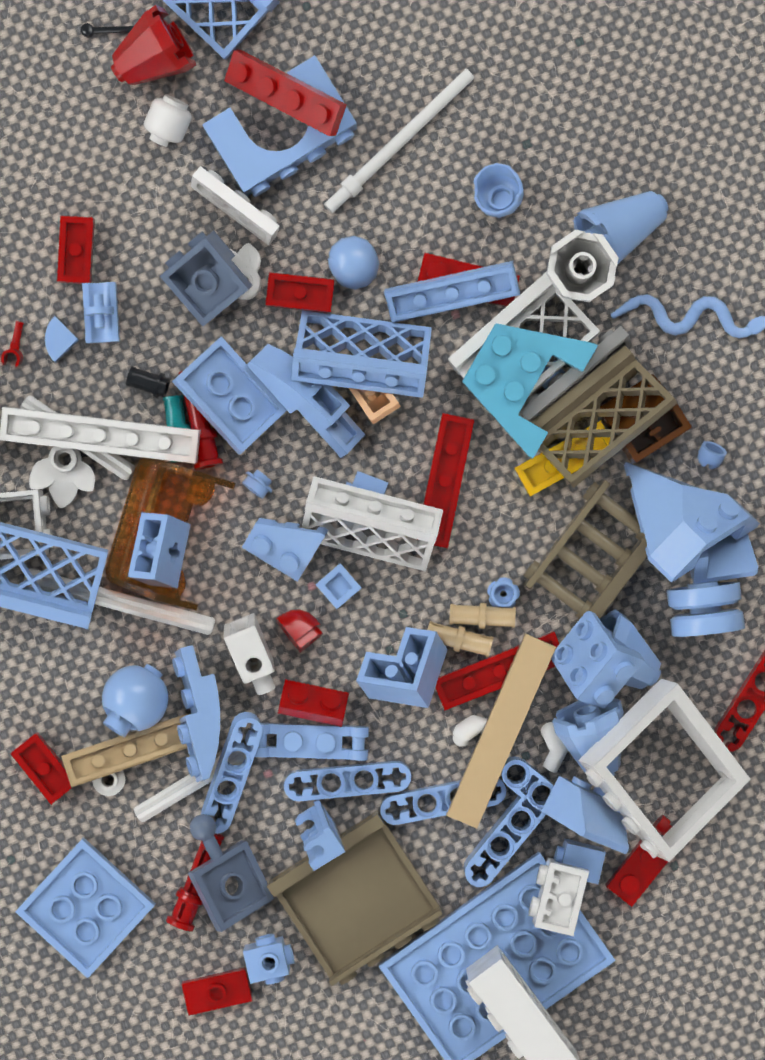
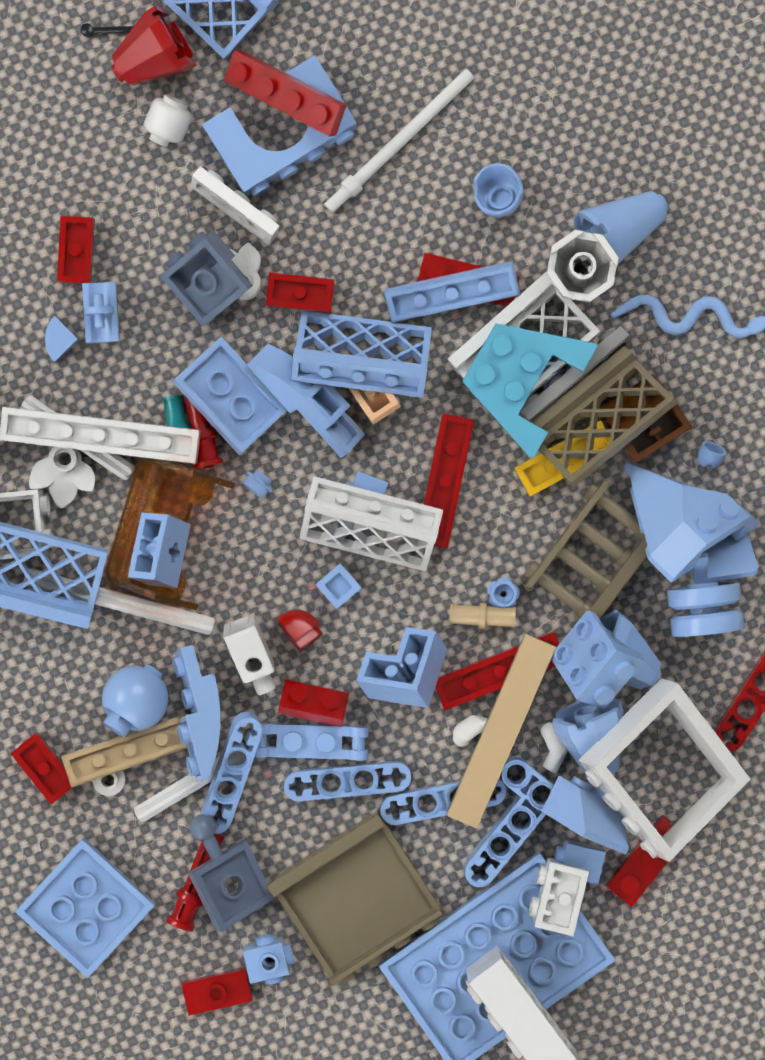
(14, 346): red hand -> none
(148, 382): black pin -> none
(284, 545): light blue wing -> none
(322, 840): light blue hinge -> none
(353, 262): light blue hair -> none
(463, 639): tan pin -> none

